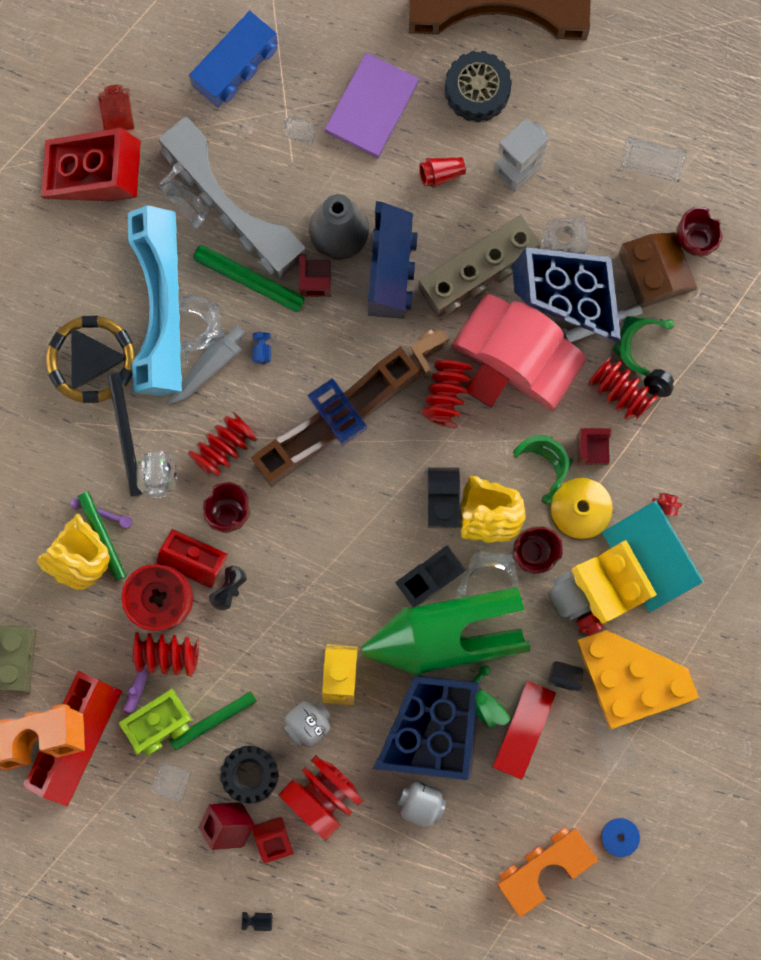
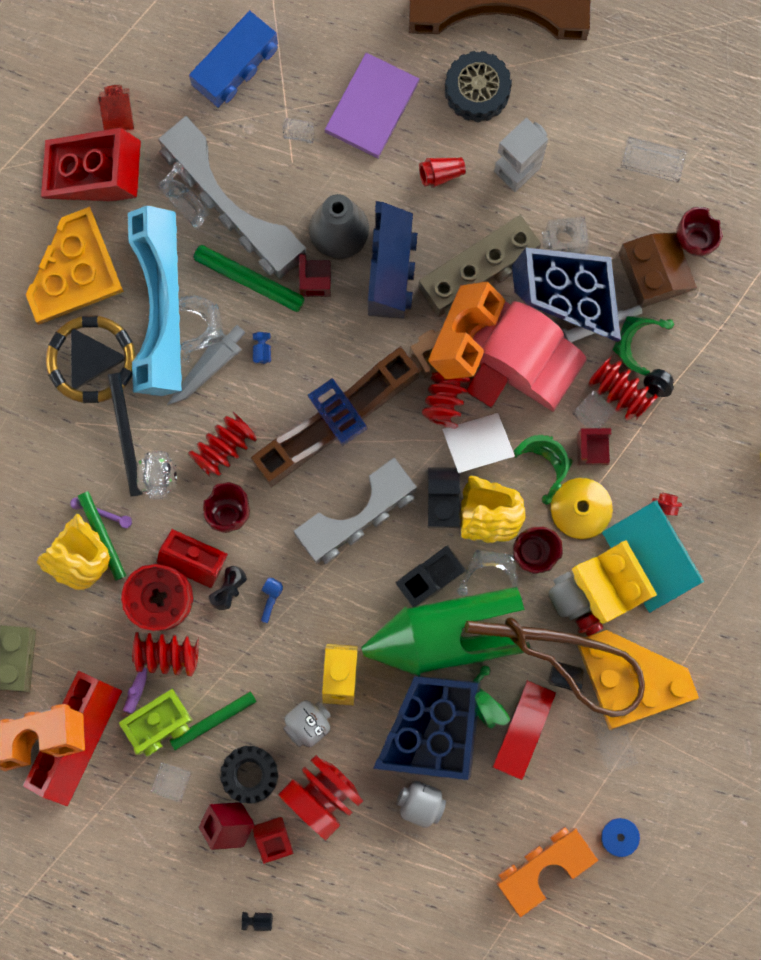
(73, 270): none -> light orange plate
(273, 589): none -> blue hand
(324, 535): none -> light grey arch
(472, 309): none -> orange arch
(478, 443): none -> white sticker
(519, 634): none -> reddish brown piece
(594, 411): none -> clear tile

